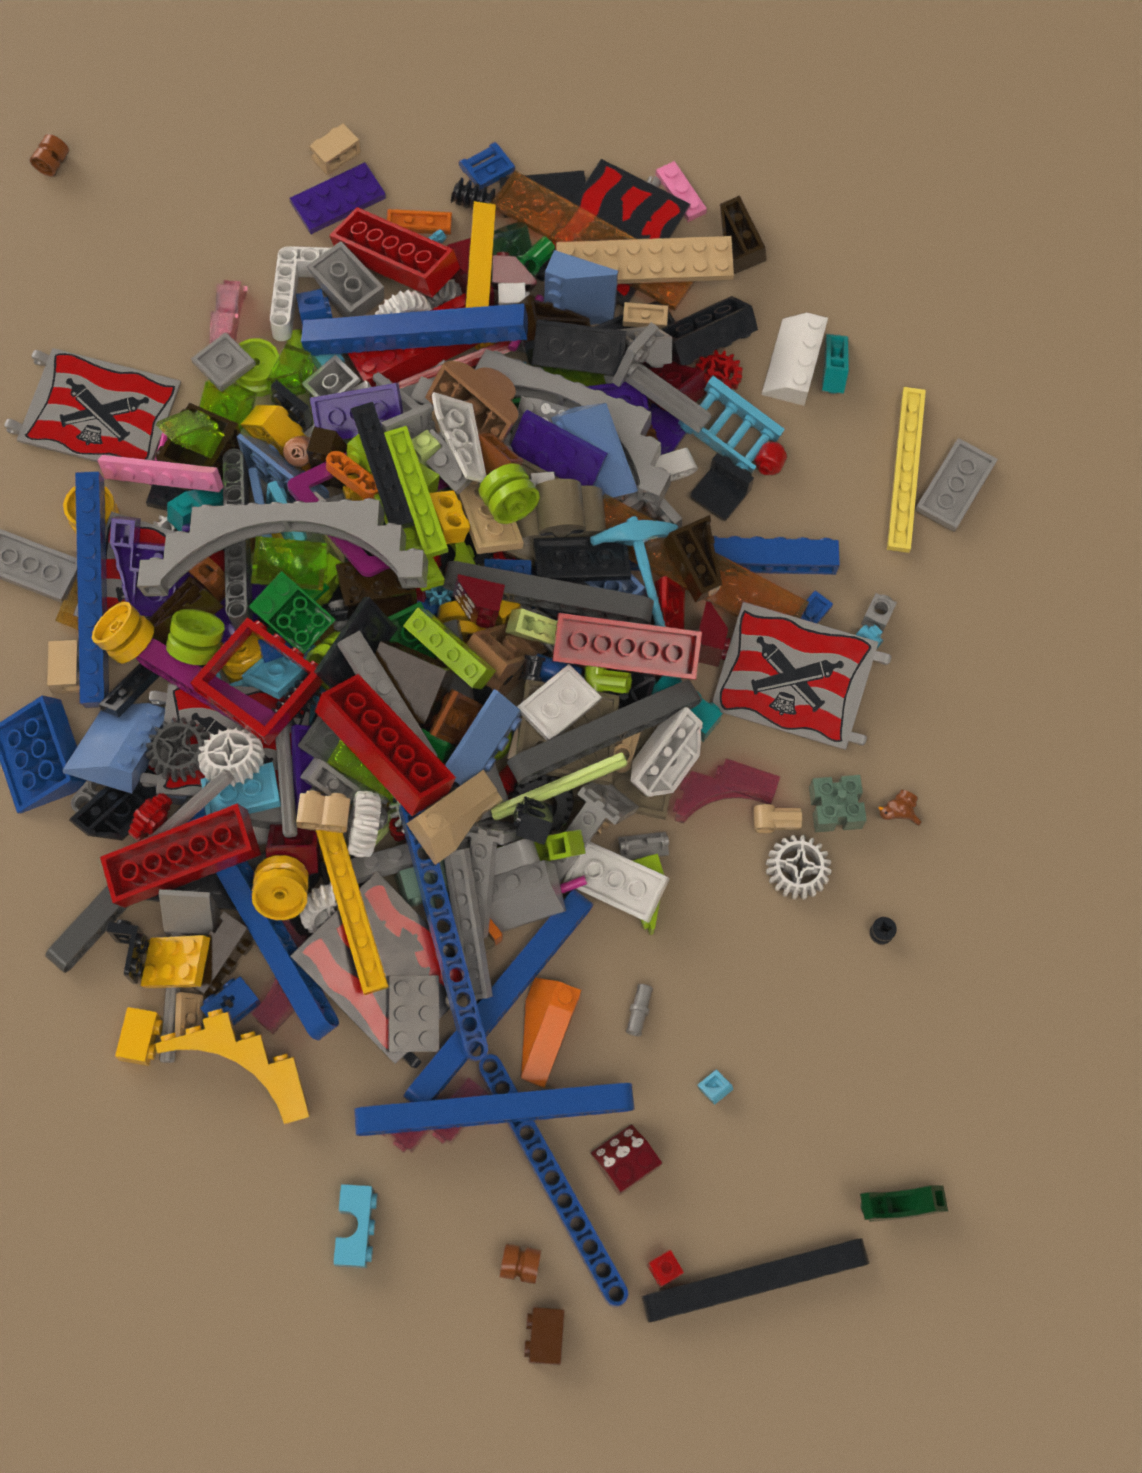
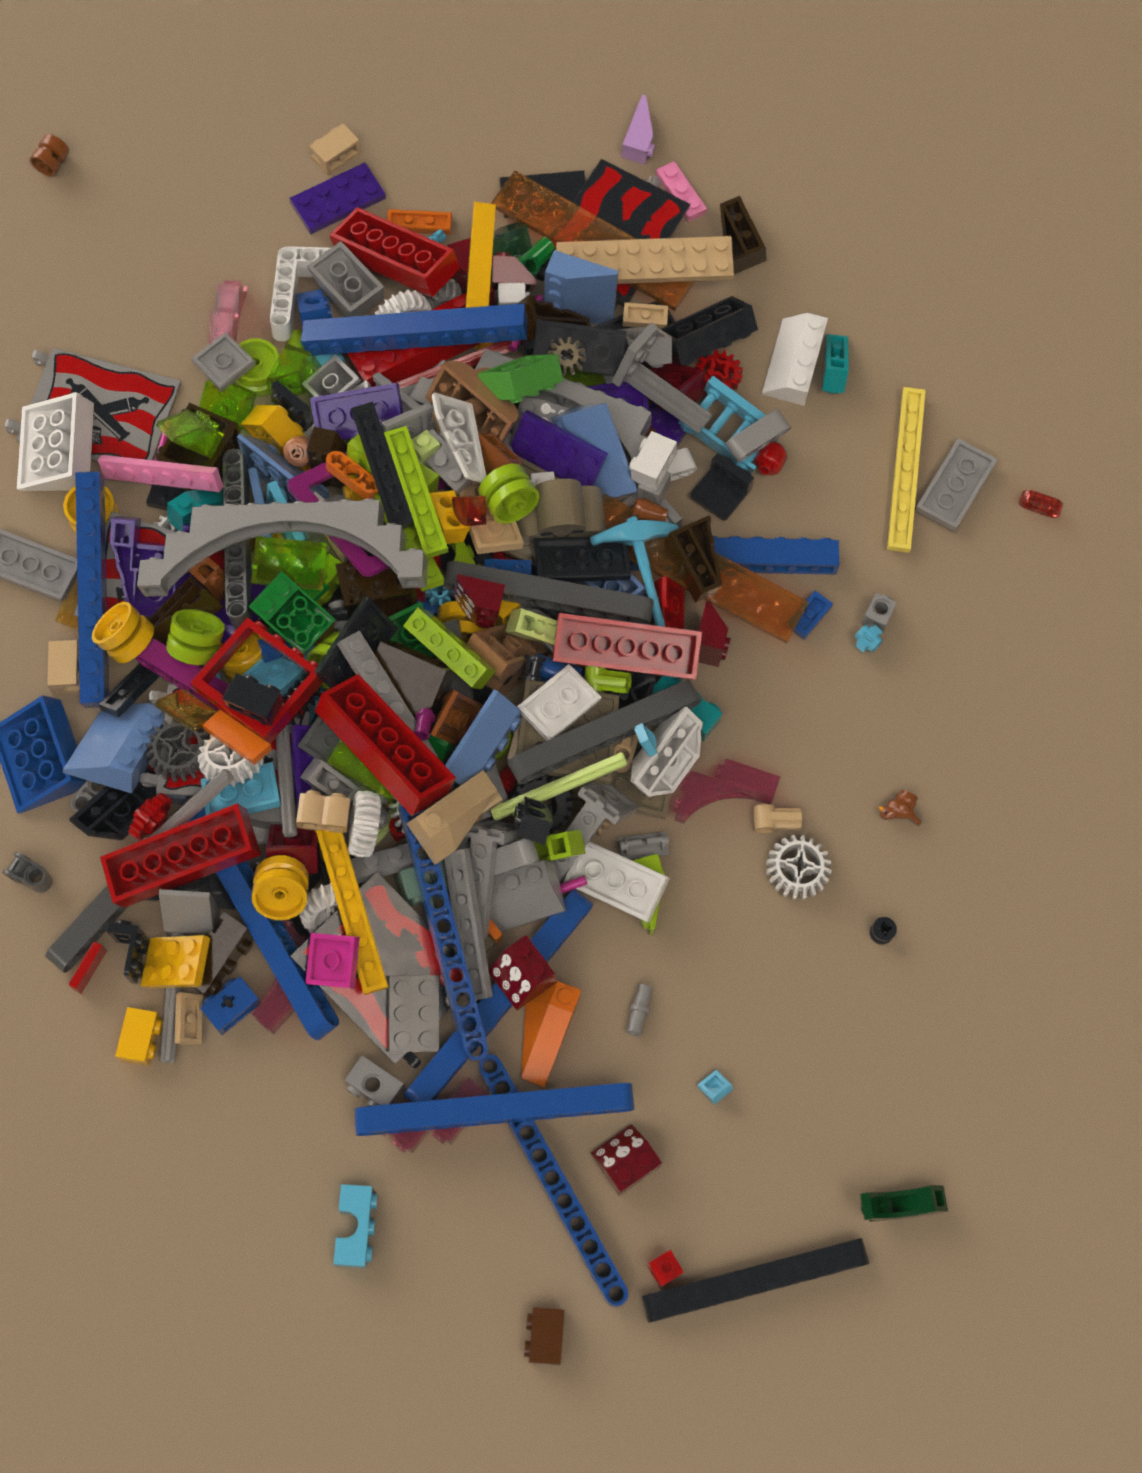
(25, 871): none -> dark grey piece
(55, 443): none -> white slope
(87, 967): none -> red tile
(186, 709): none -> clear yellow tile
(219, 1037): yellow arch -> none
(237, 737): none -> orange tile
(253, 699): none -> black brick
(332, 960): none -> dark pink plate
(366, 1071): none -> light grey brick
(424, 718): none -> magenta pin
(467, 195): black piece -> none
(470, 510): none -> clear red brick
(491, 169): blue plate -> none
(520, 1263): dark orange wheel -> none
(522, 973): none -> dark red slope
(523, 377): none -> bright green slope
(566, 348): none -> dark tan gear
(639, 138): none -> lavender slope
(646, 739): none -> medium azure tile
(648, 510): none -> dark orange cone
(653, 460): none -> white brick
(758, 435): none -> light grey beam
(796, 676): flag -> none
(837, 803): sand green brick -> none
(1041, 503): none -> clear red beam

